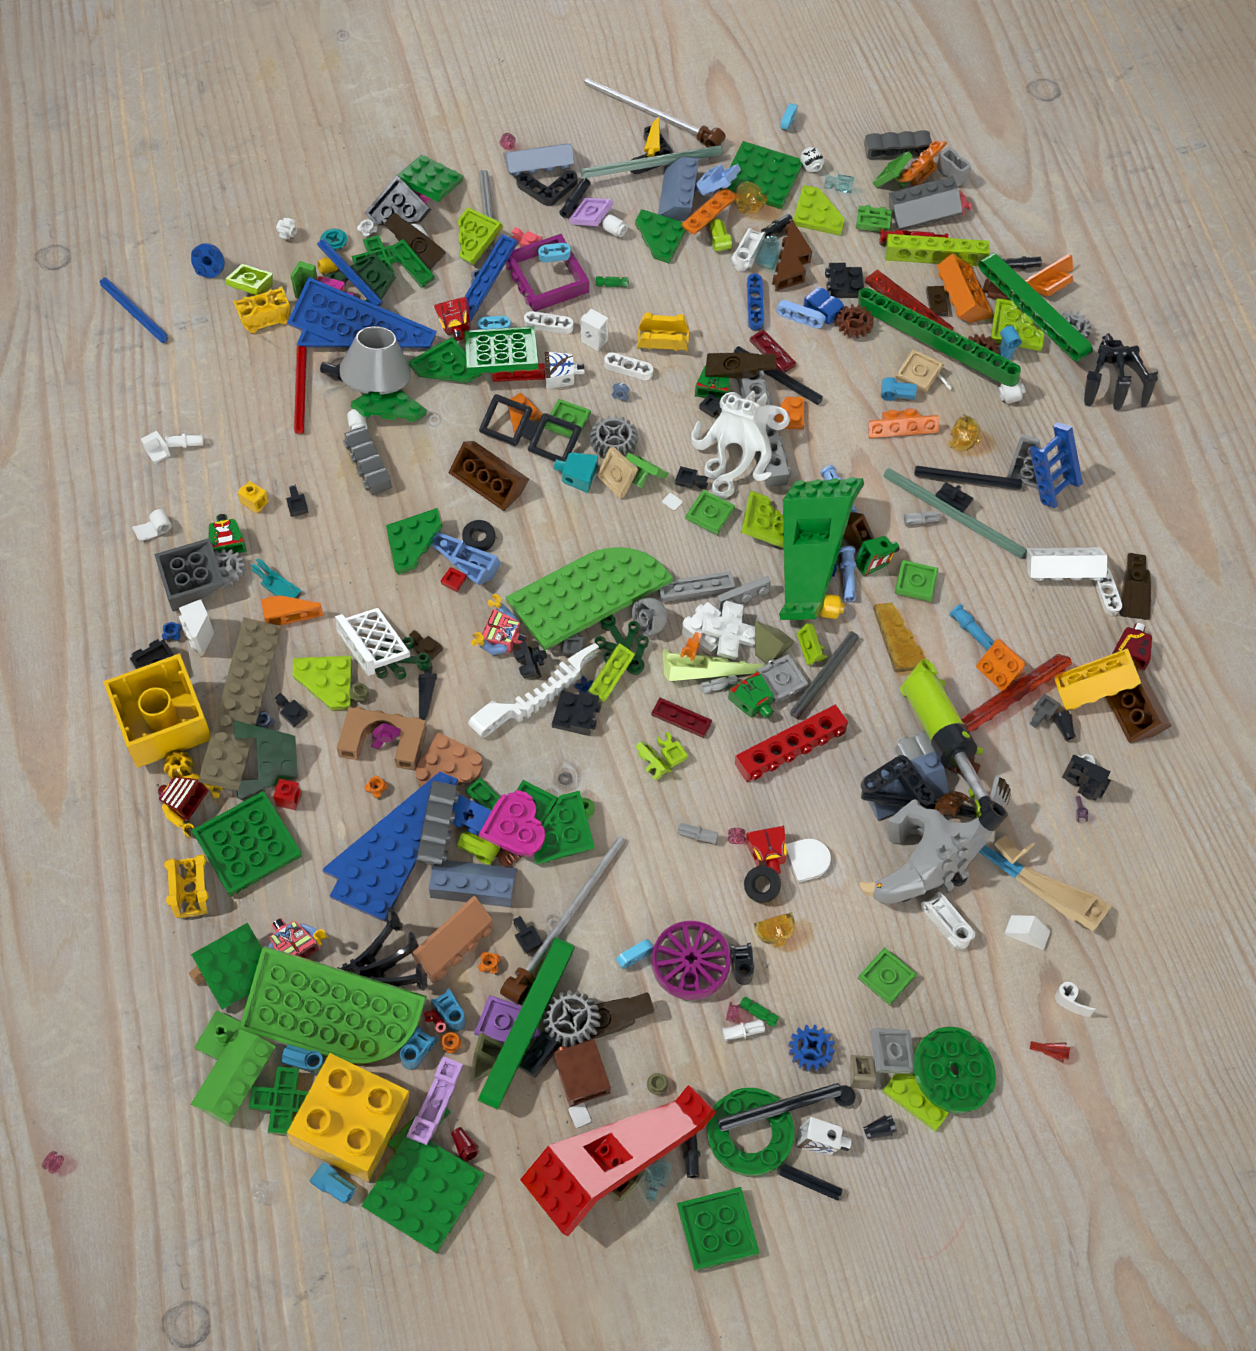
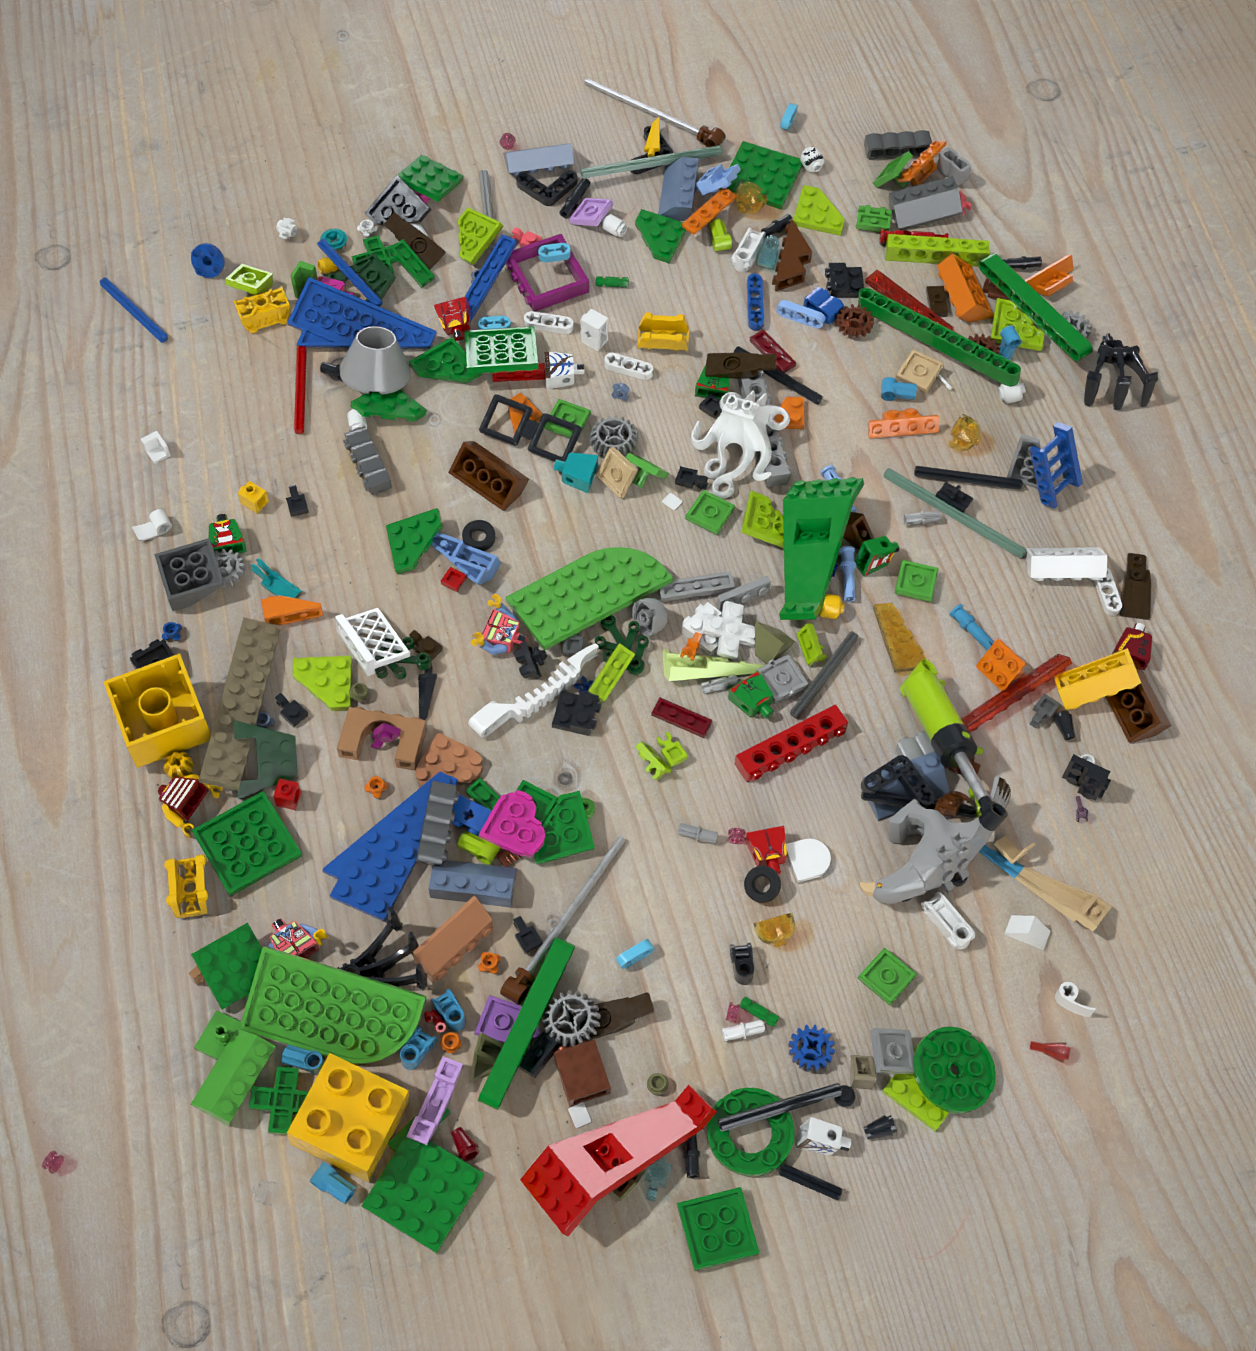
(184, 440): white pin -> none
(196, 626): white slope -> none
(682, 964): magenta piece -> none
(842, 183): clear light blue plate -> none

